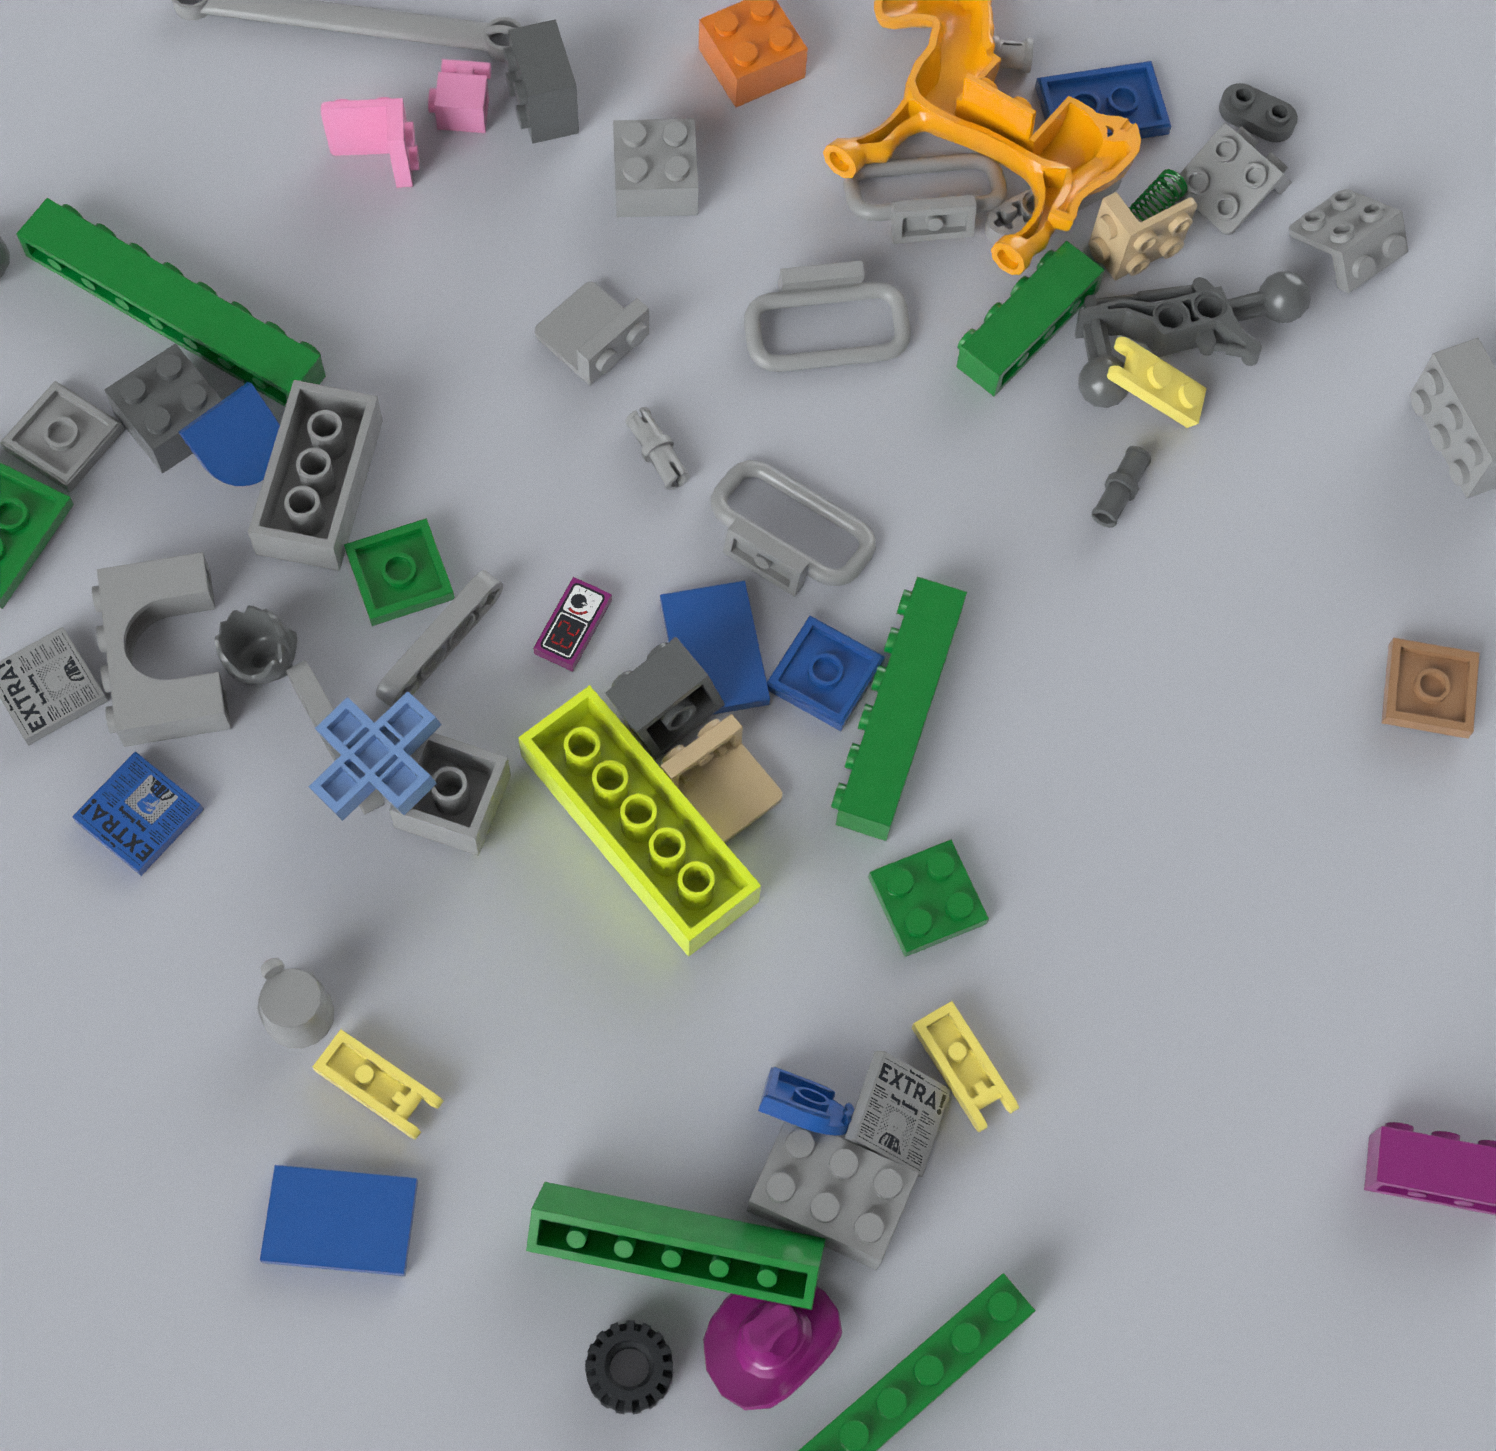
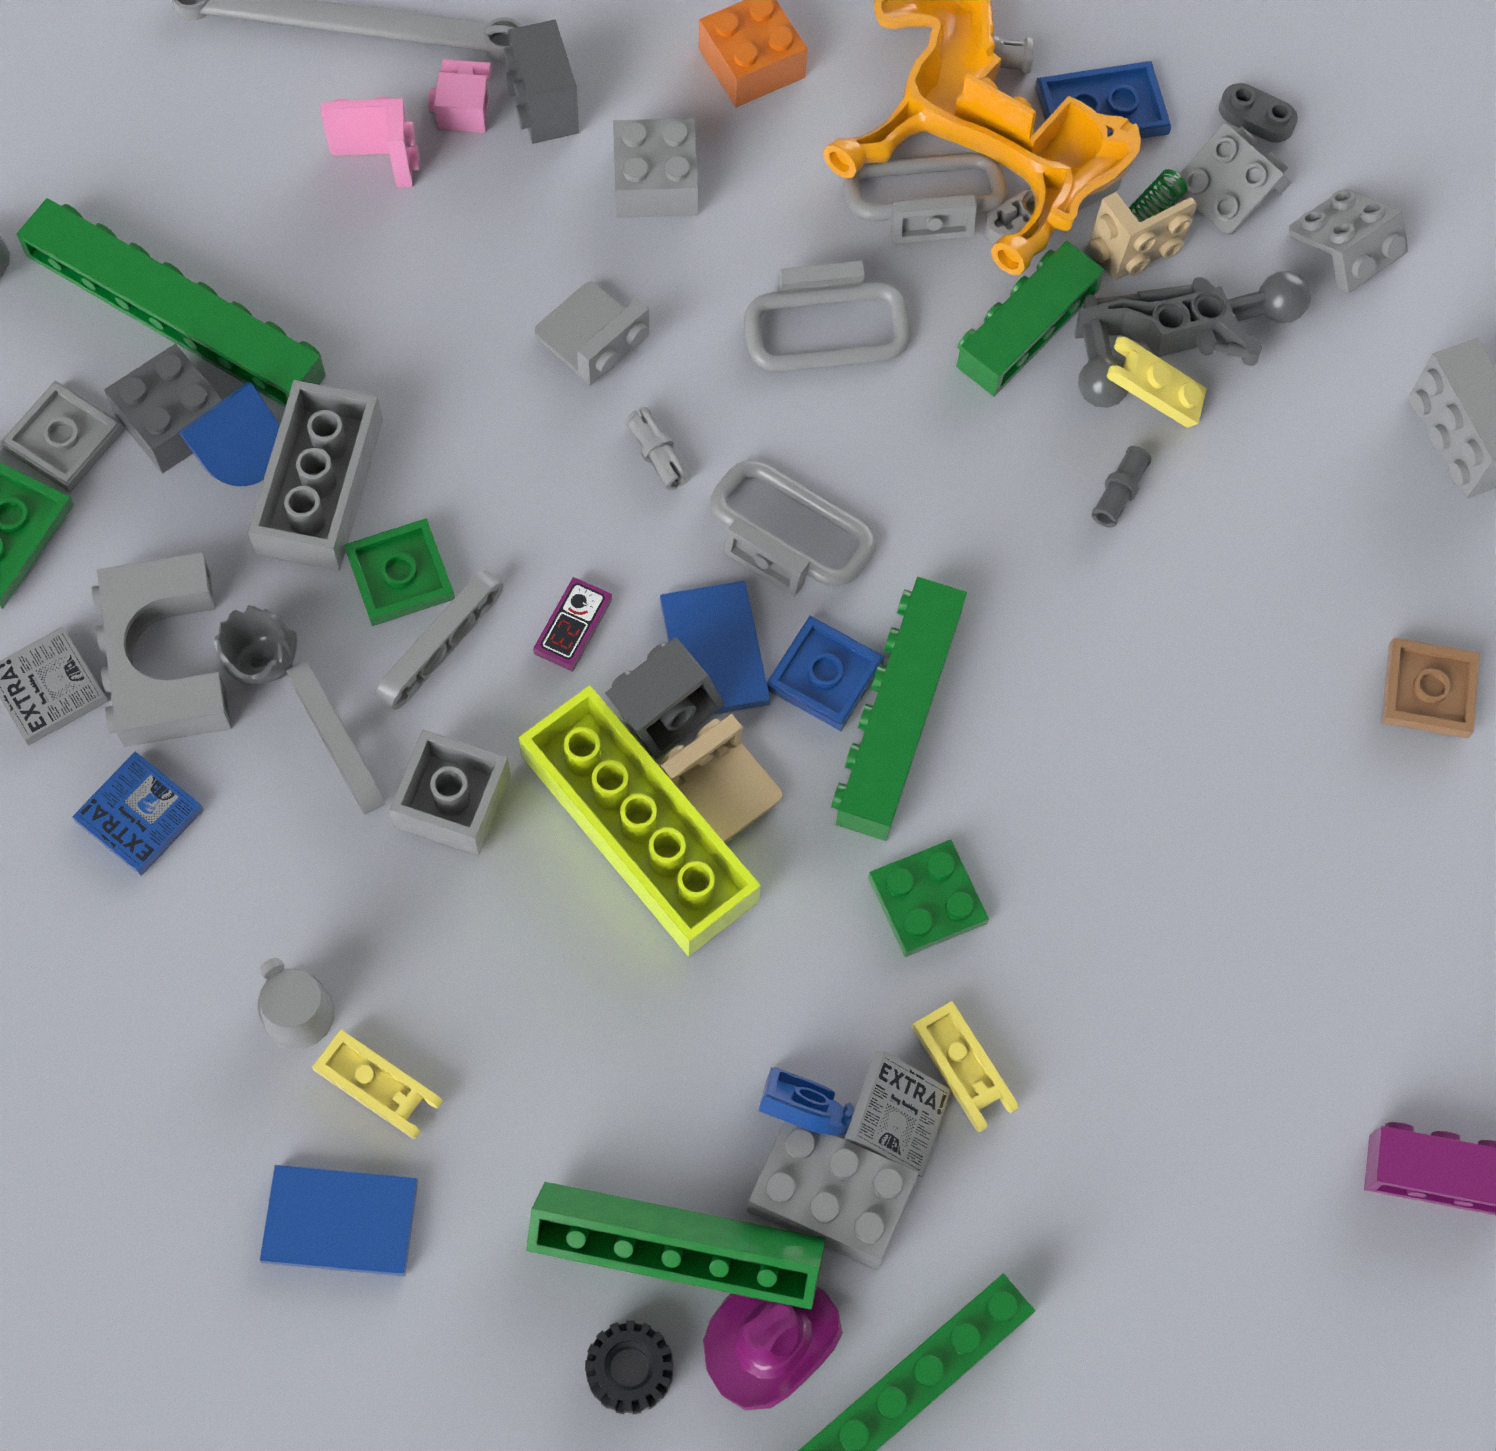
(375, 756): medium blue plate -> none

